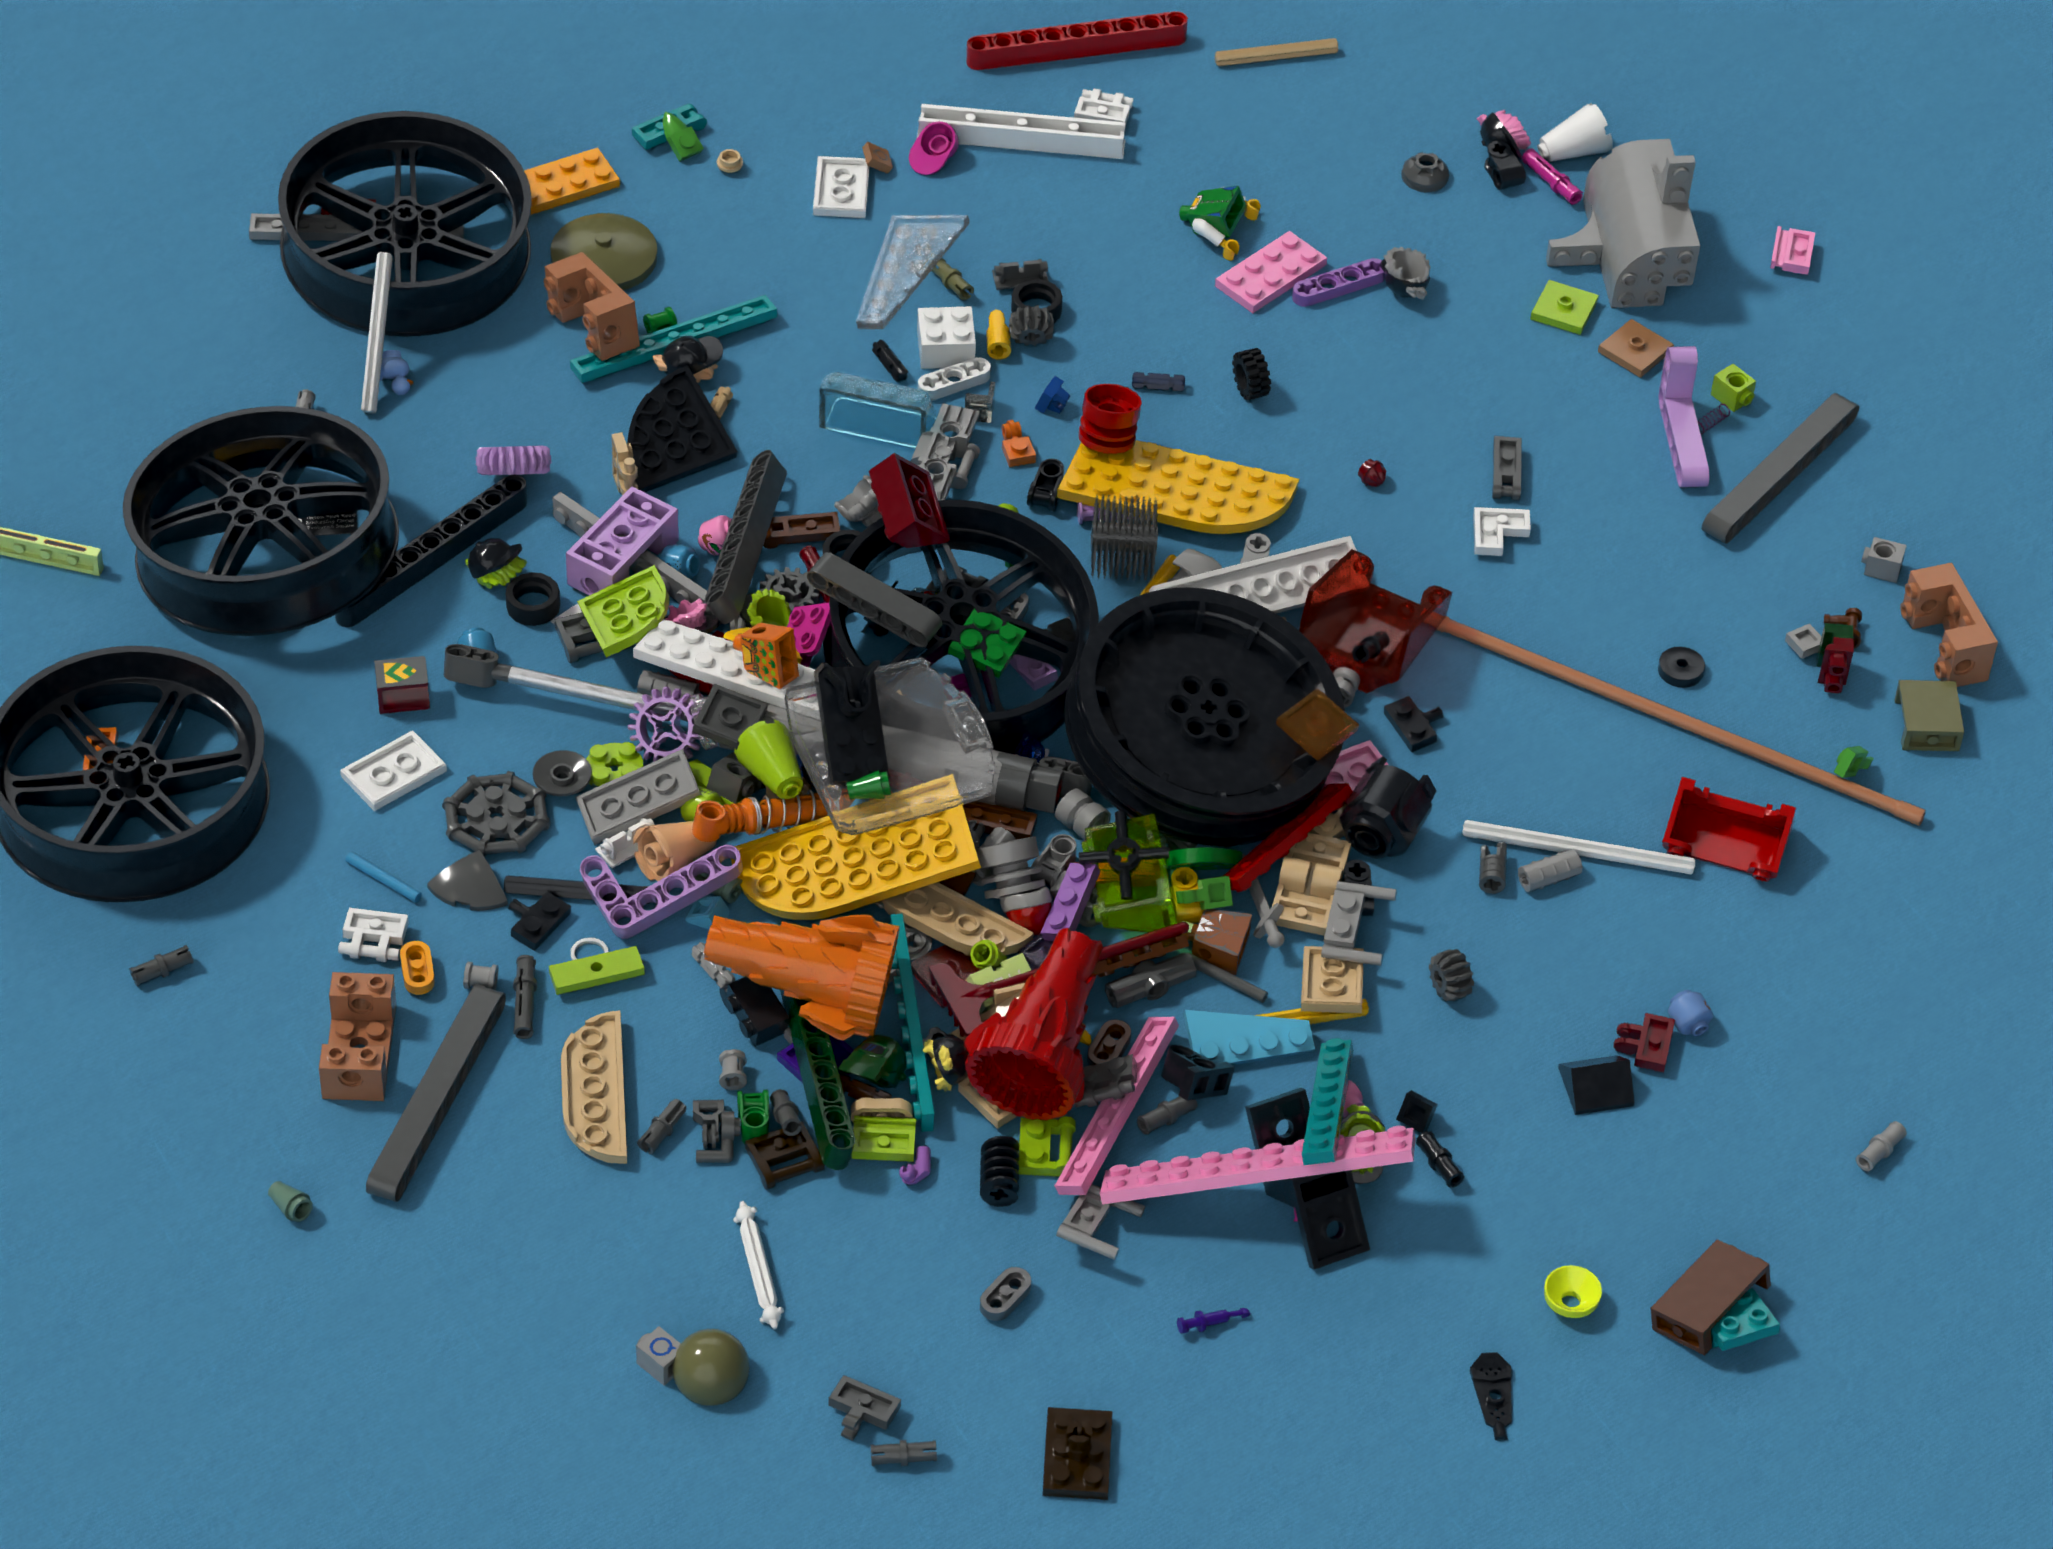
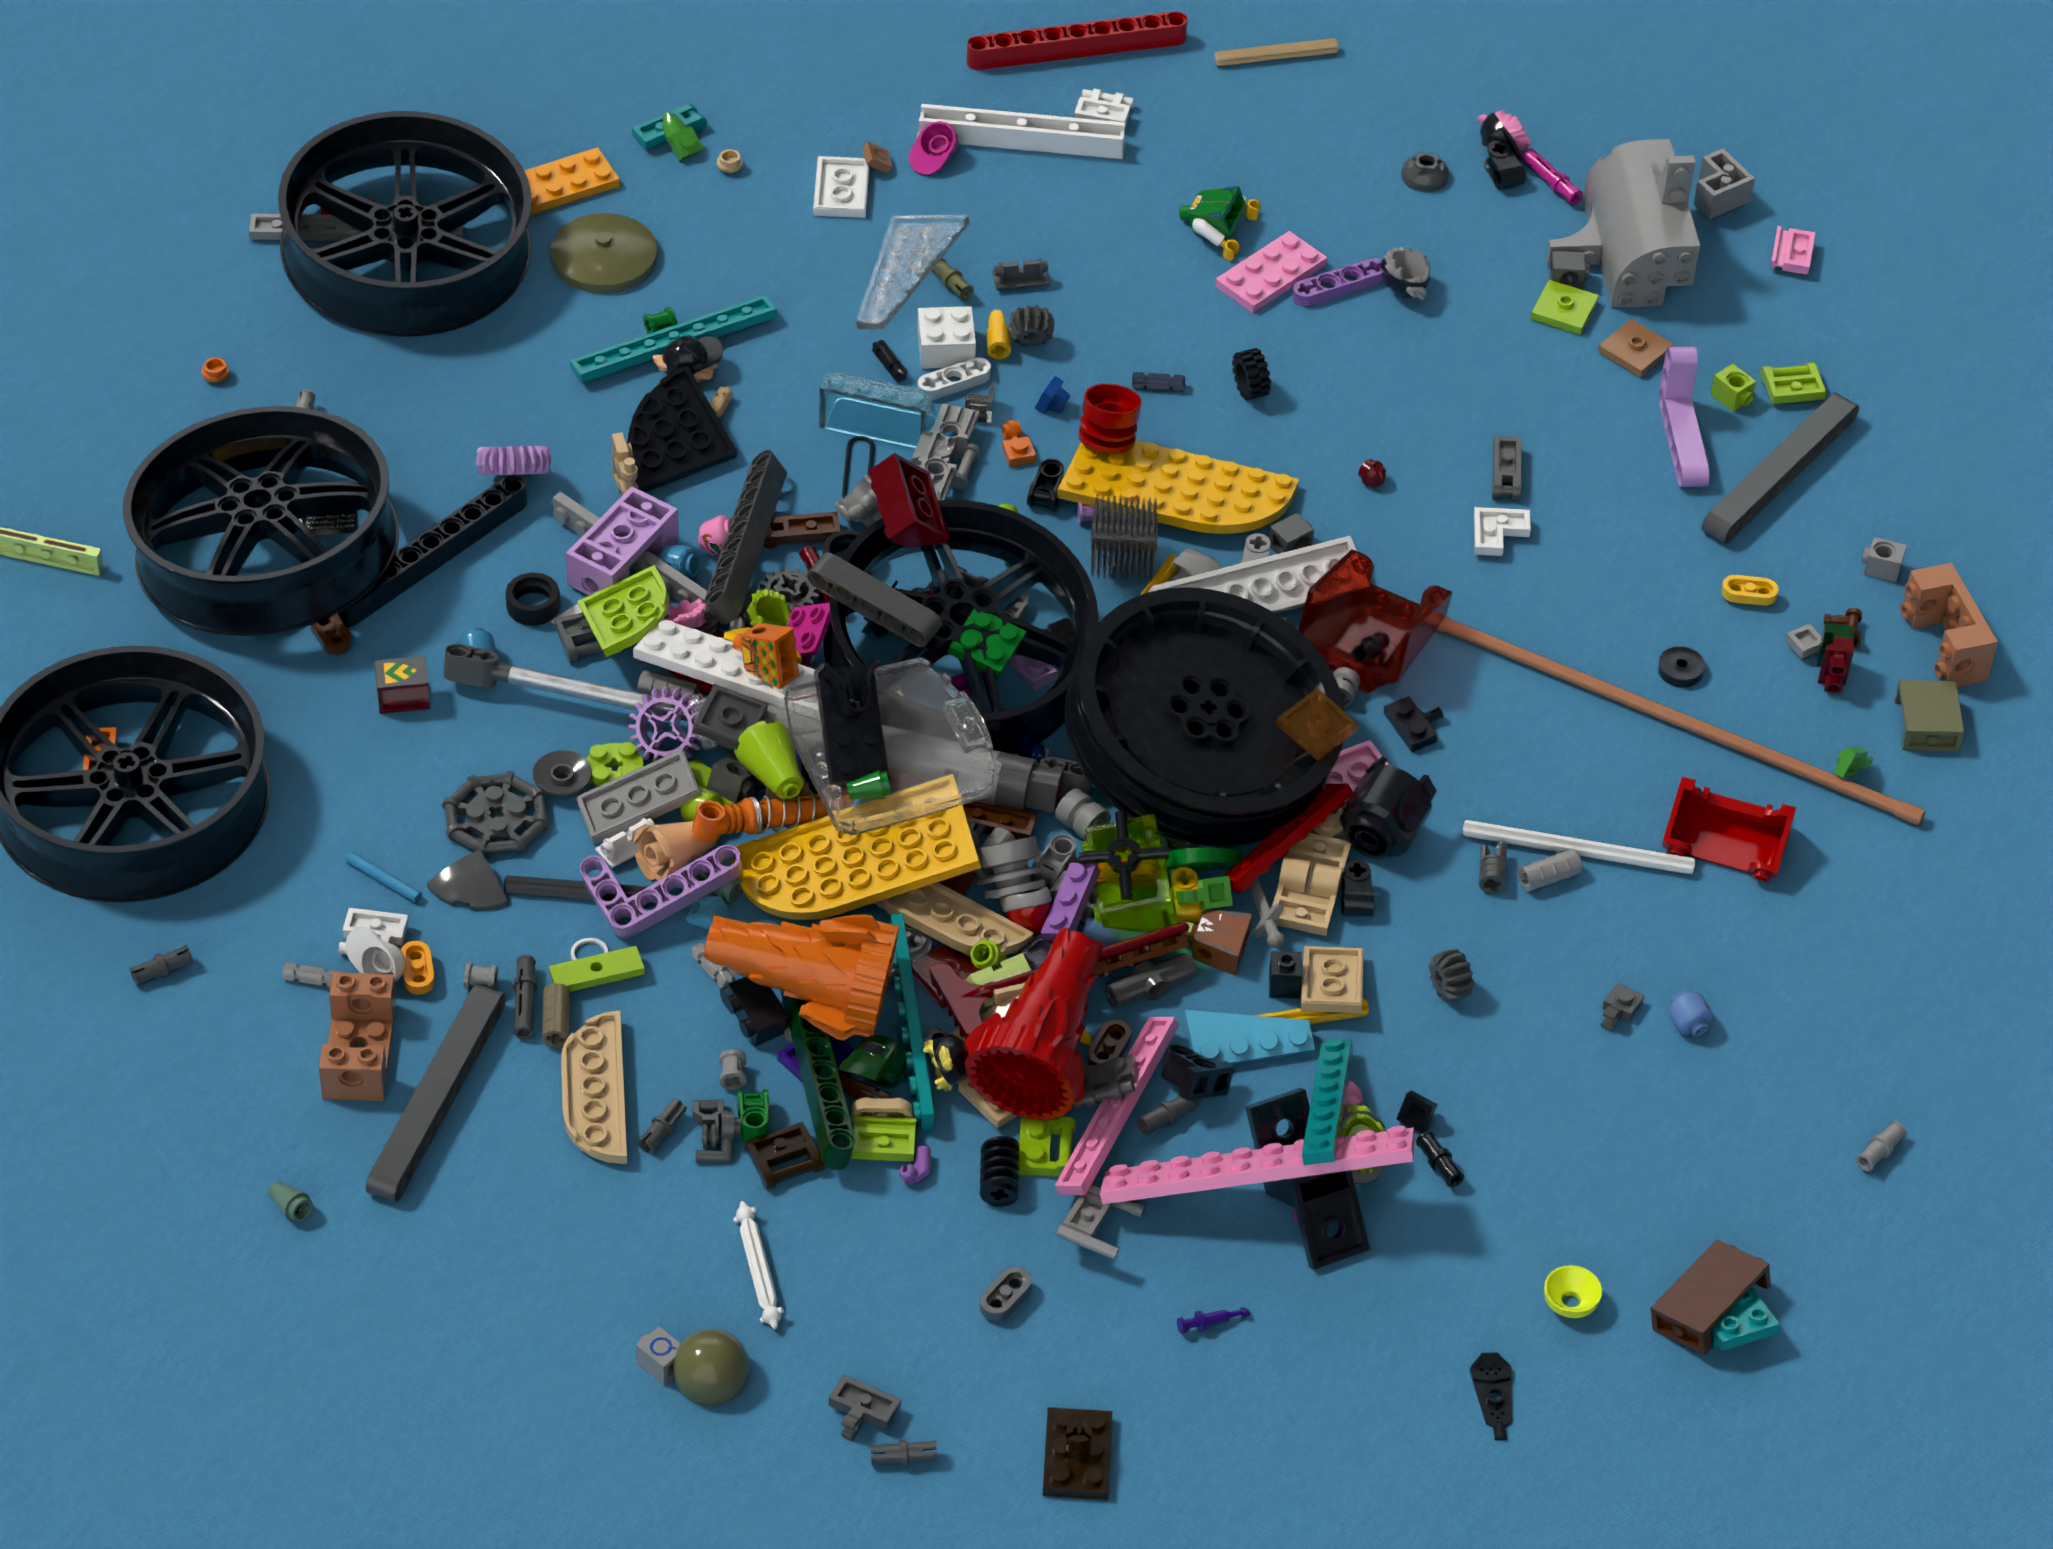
(215, 370): none -> orange plate
(307, 974): none -> light grey axle
(332, 635): none -> reddish brown plate
(374, 955): none -> white cap
(376, 332): white axle -> none
(393, 770): white tile -> none
(395, 368): light blue animal -> none
(495, 562): black hair -> none
(538, 920): black plate -> none
(555, 1015): none -> dark tan axle
(582, 289): nougat plate -> none
(785, 1112): dark grey pin -> none
(848, 457): none -> black piece
(1038, 290): black tyre -> none
(1106, 935): none -> medium blue cone
(1229, 979): dark grey bar -> none
(1285, 974): none -> black brick
(1290, 534): none -> dark grey brick
(1345, 921): light grey plate -> none
(1569, 268): none -> dark grey brick
(1577, 136): white cone -> none
(1598, 1084): black slope -> none
(1619, 1004): none -> dark grey plate
(1653, 1043): dark red hinge -> none
(1721, 419): piece -> none
(1722, 184): none -> light grey brick
(1749, 590): none -> yellow plate
(1793, 383): none -> lime plate

